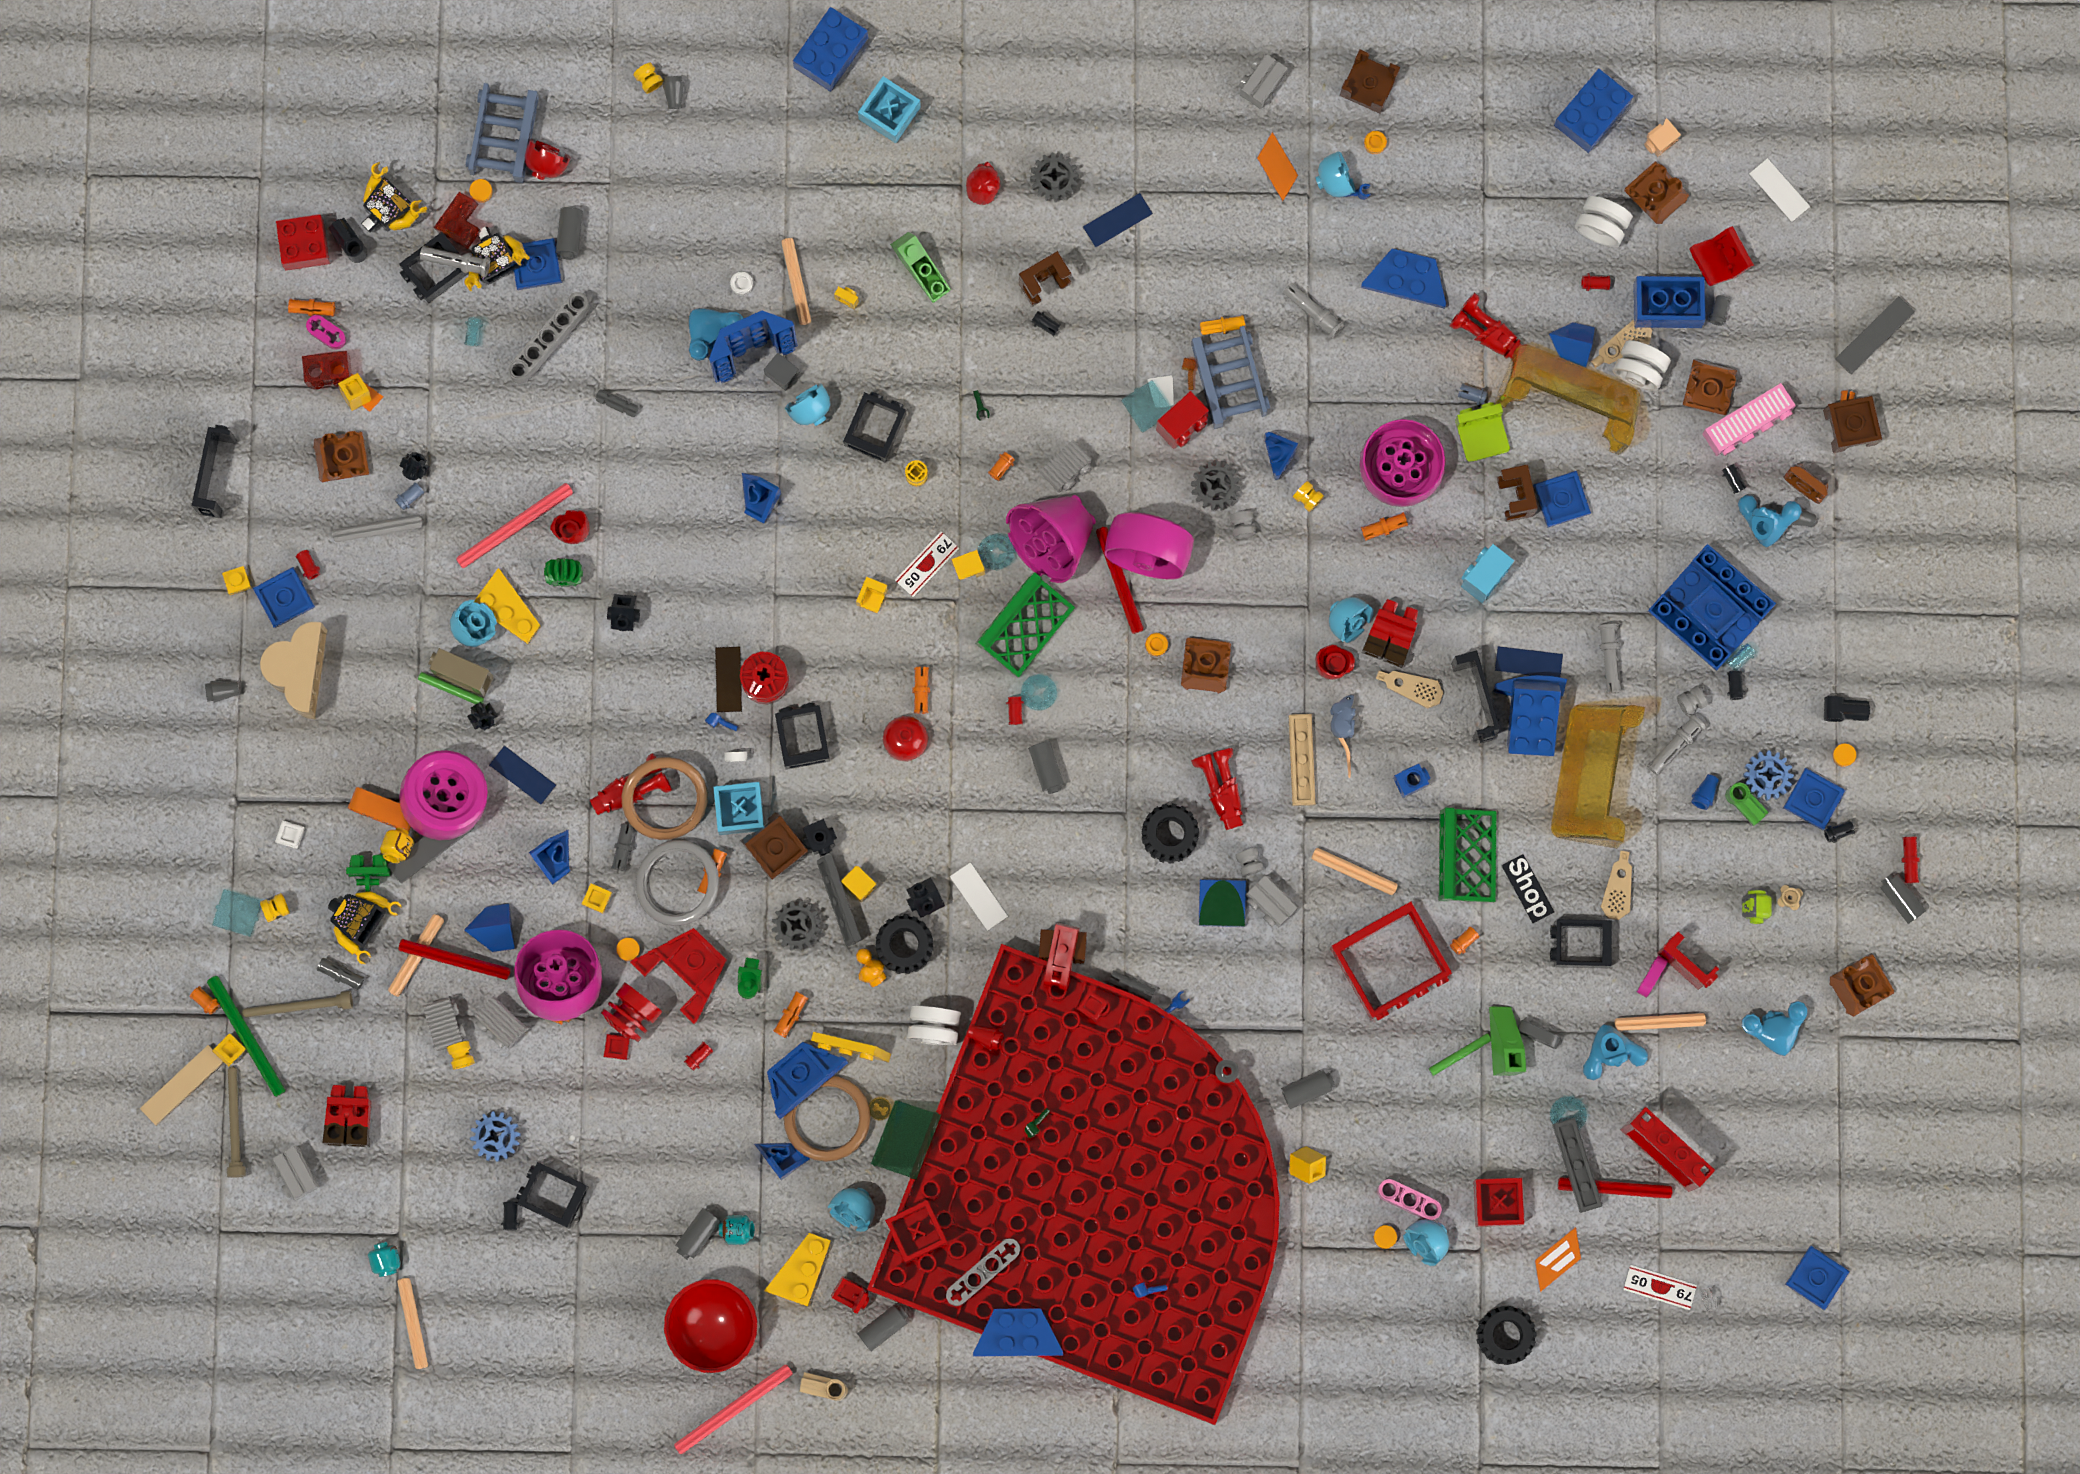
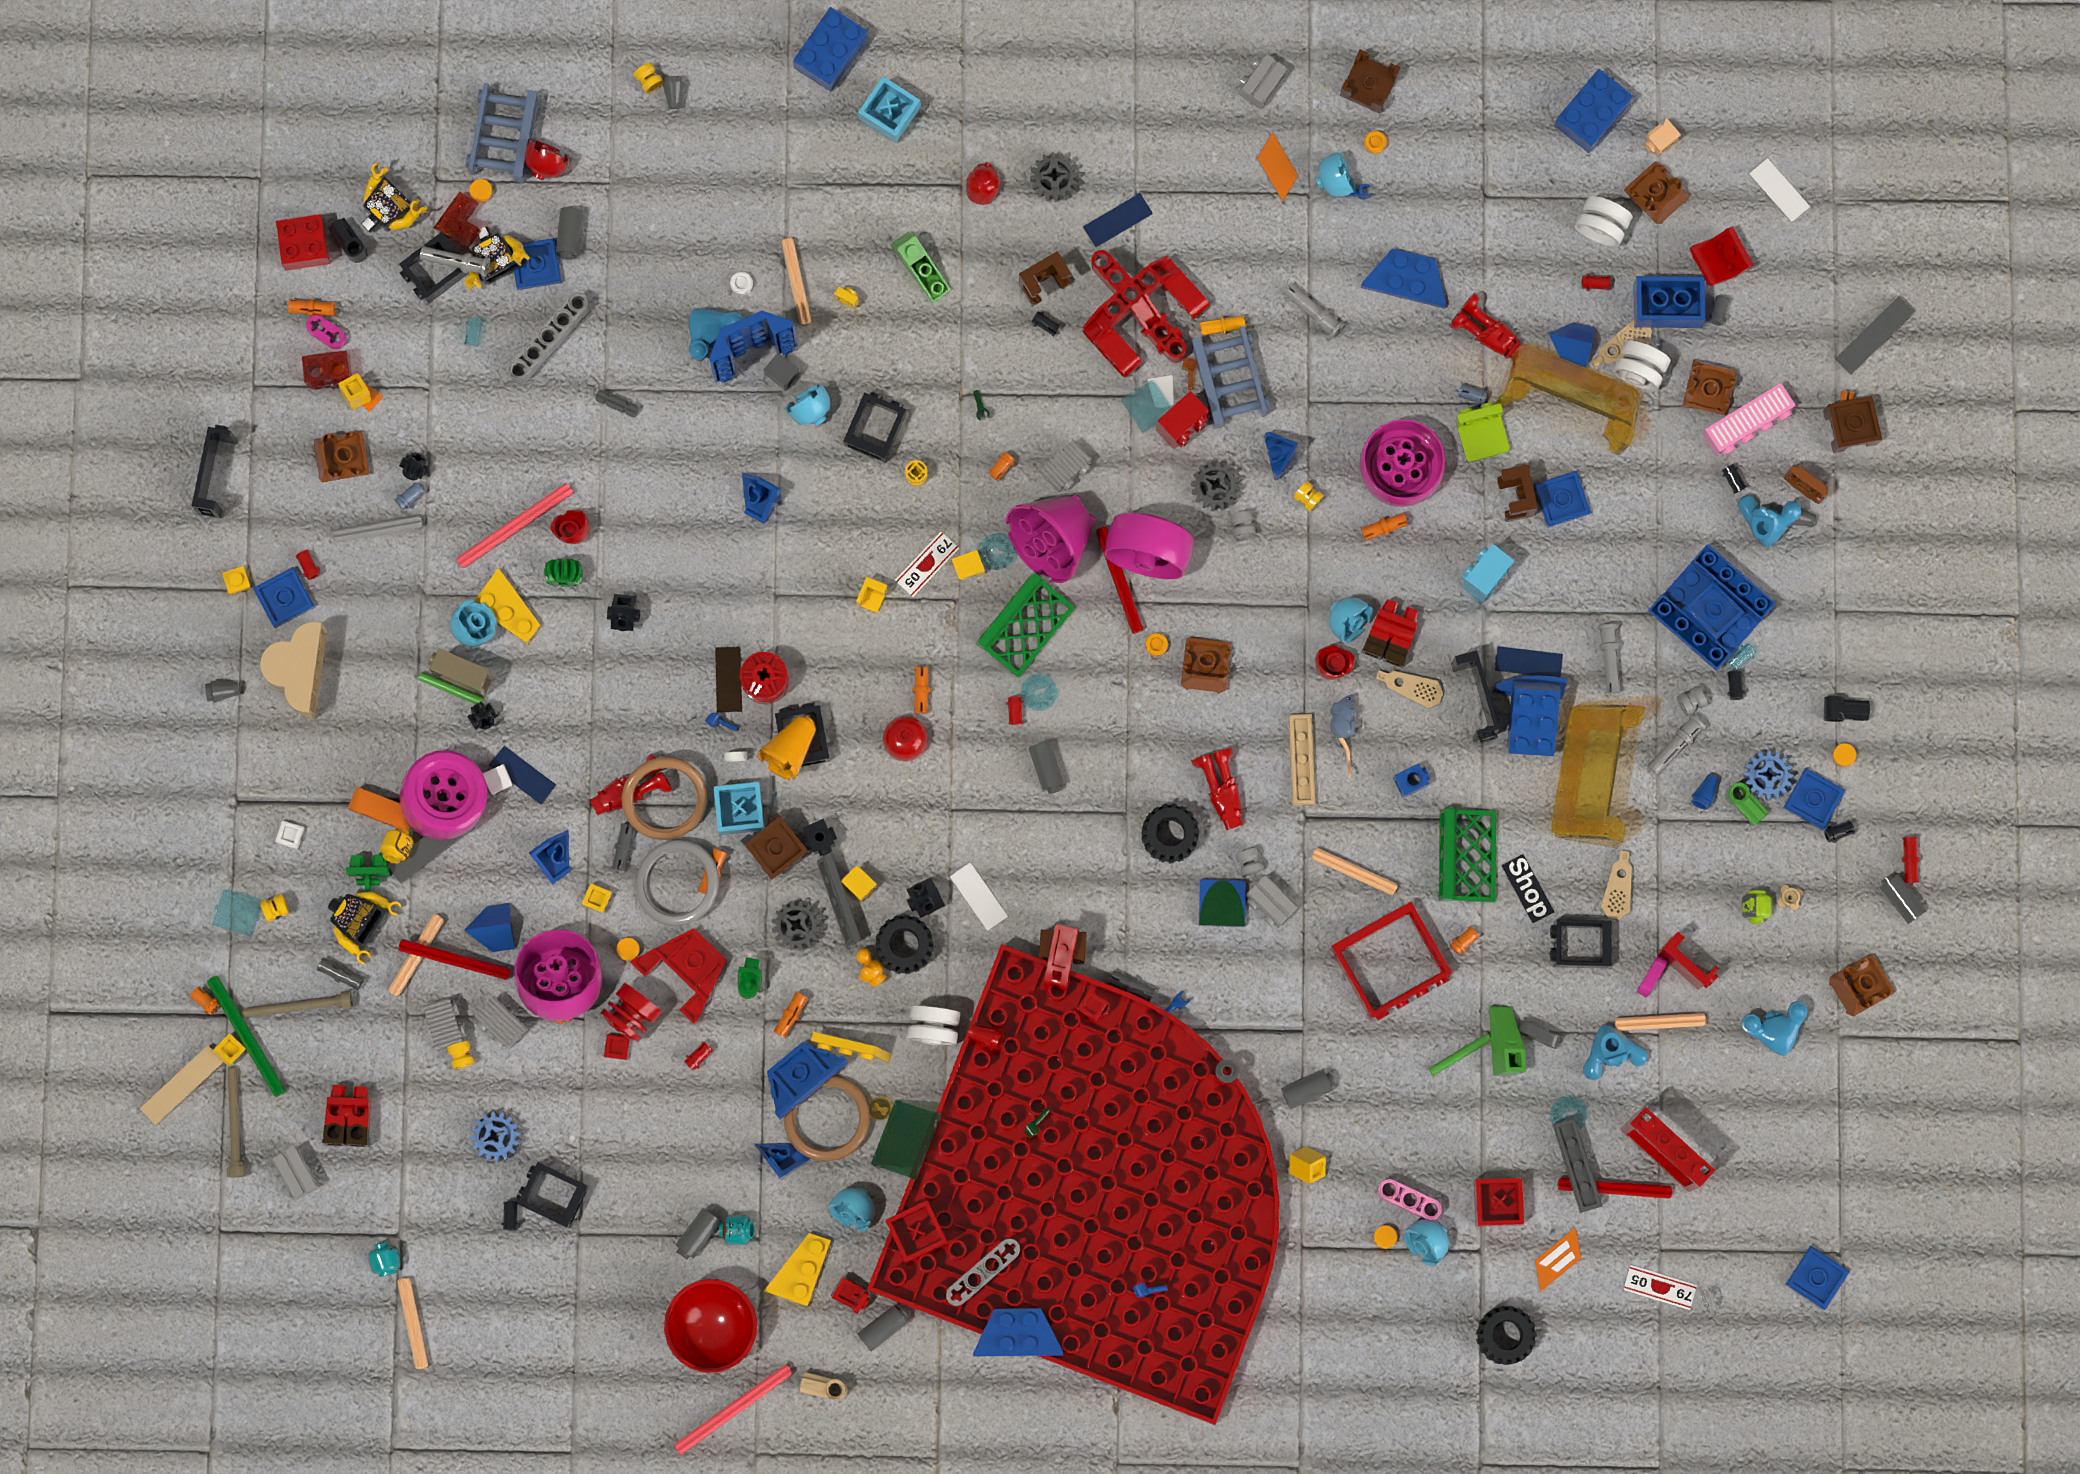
(498, 779): none -> white tile
(788, 748): none -> light orange cone
(1100, 325): none -> red piece

